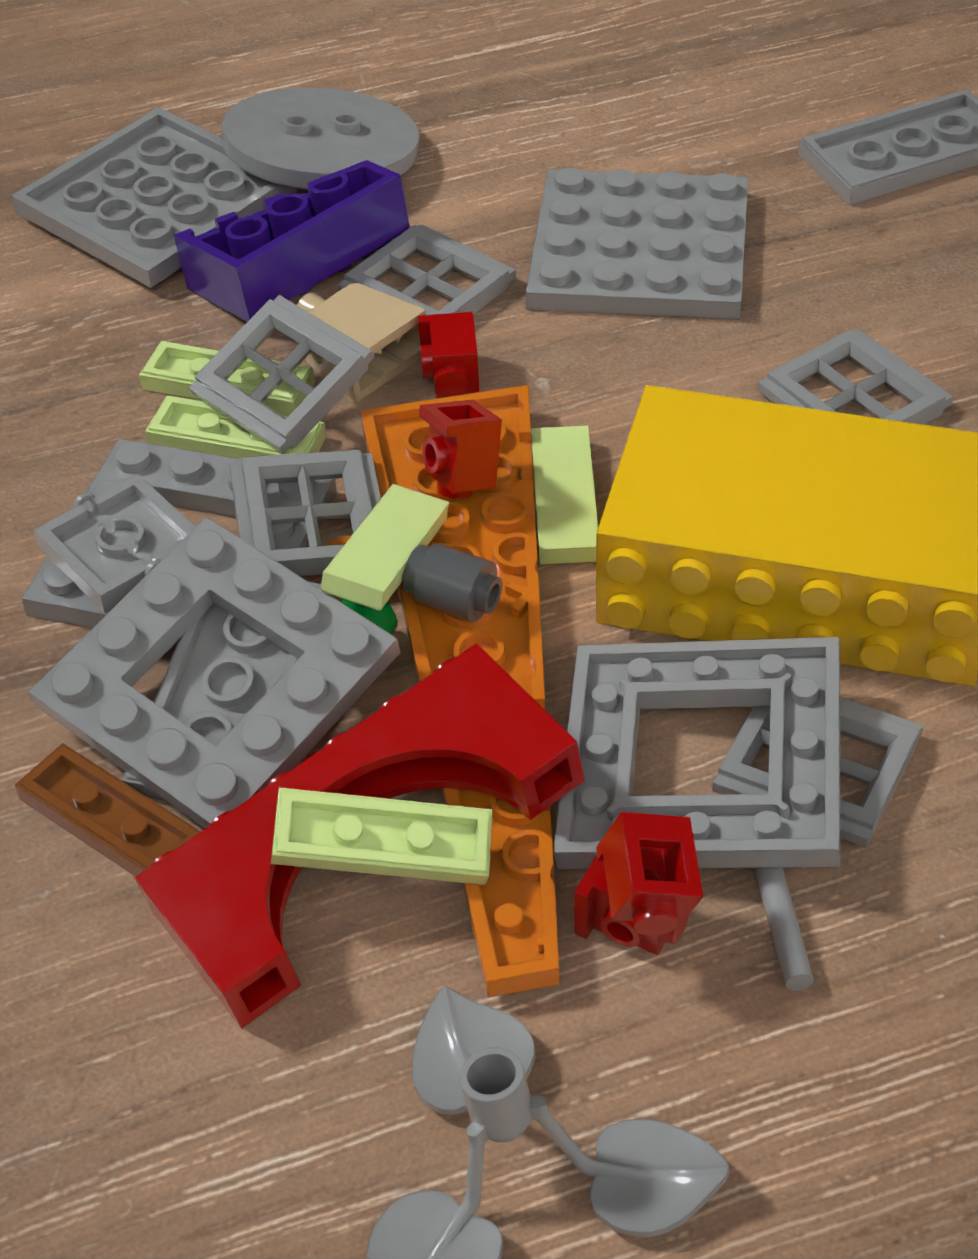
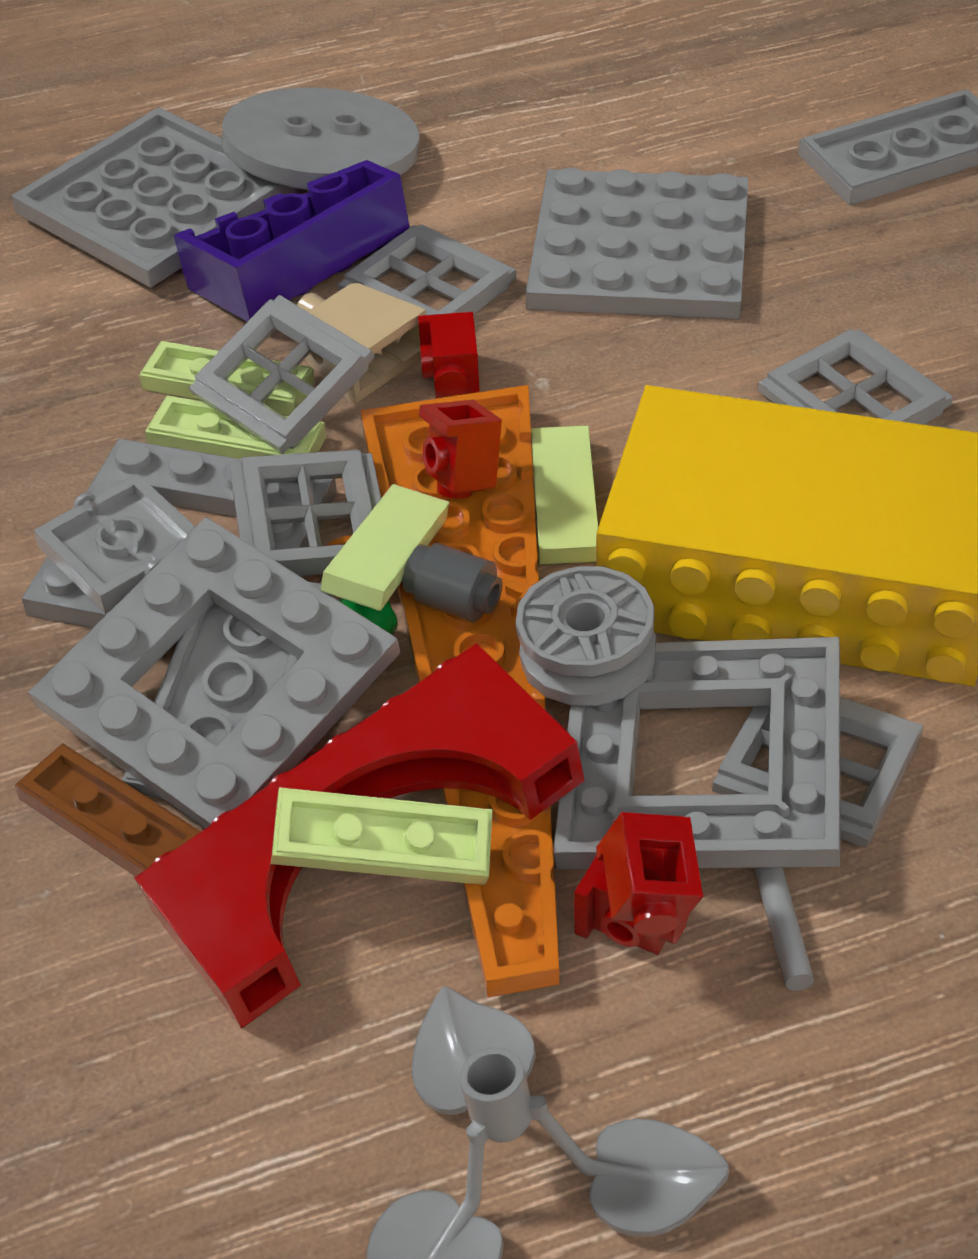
(586, 635): none -> light grey wheel

